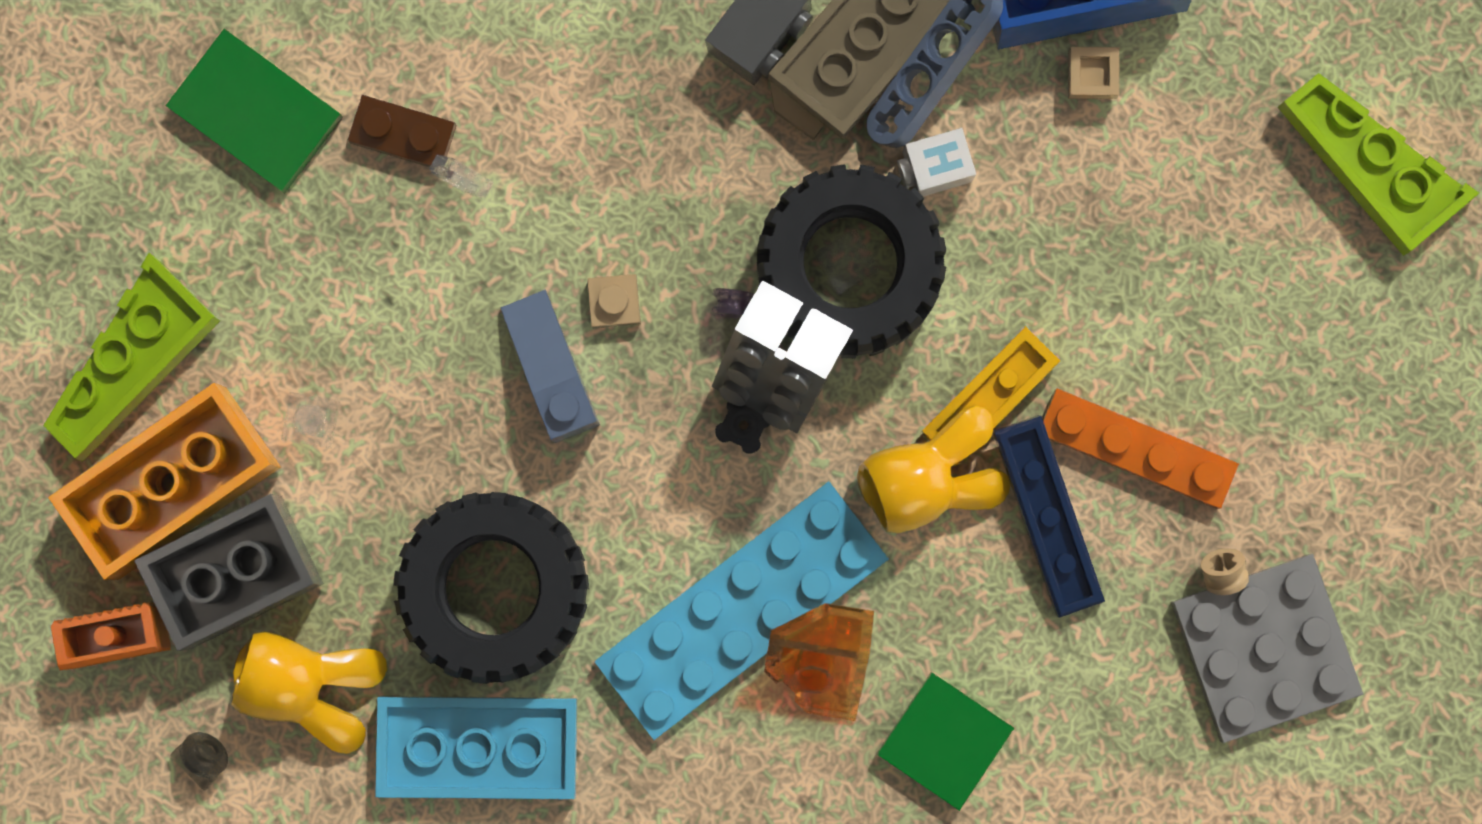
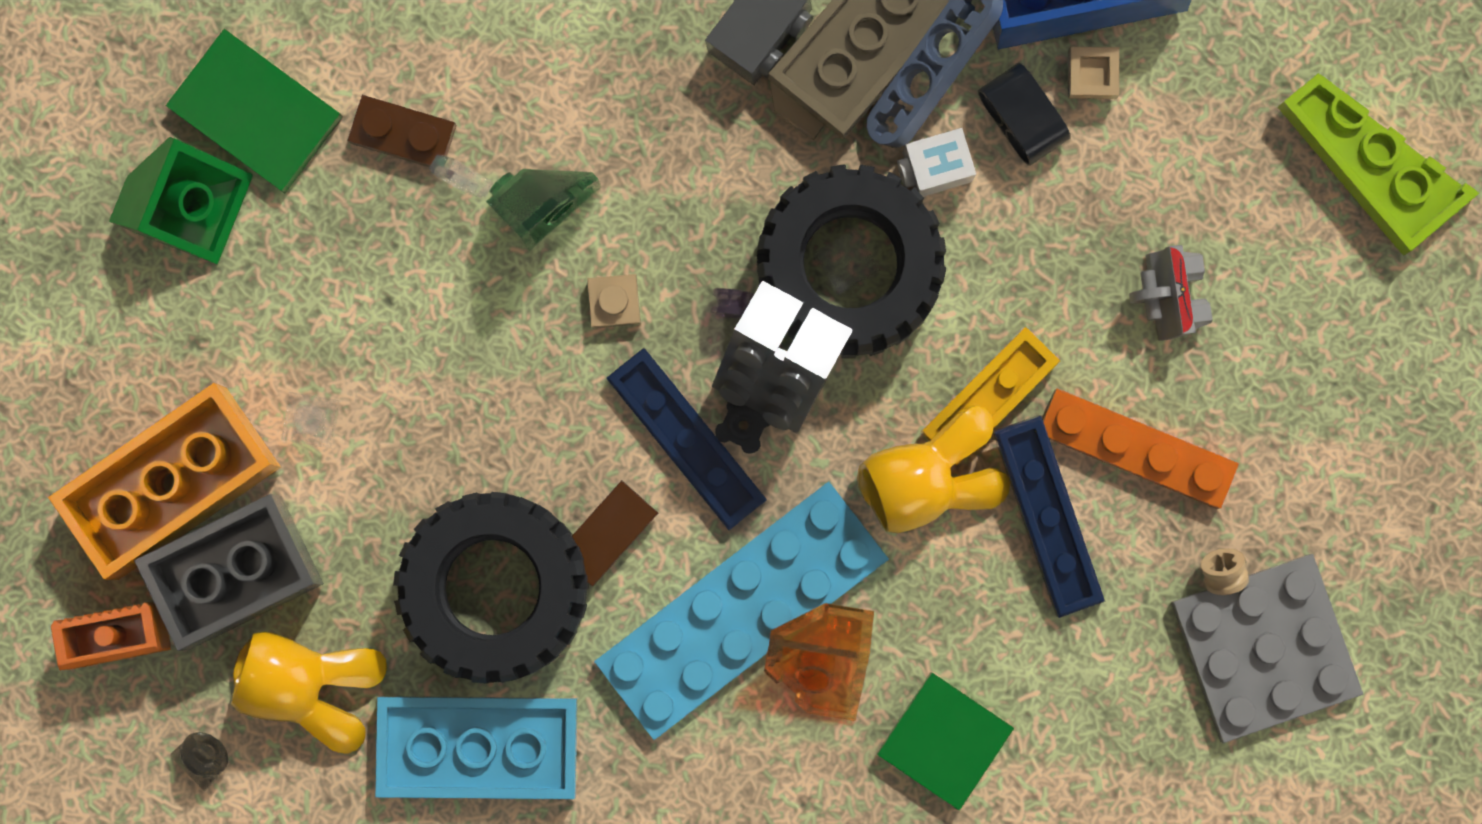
(142, 345): lime wing -> none
(183, 199): none -> green slope
(539, 200): none -> clear green slope
(549, 367): sand blue slope -> none
(612, 529): none -> reddish brown tile
(686, 439): none -> dark blue tile
(1024, 114): none -> black beam
(1168, 293): none -> light grey hips

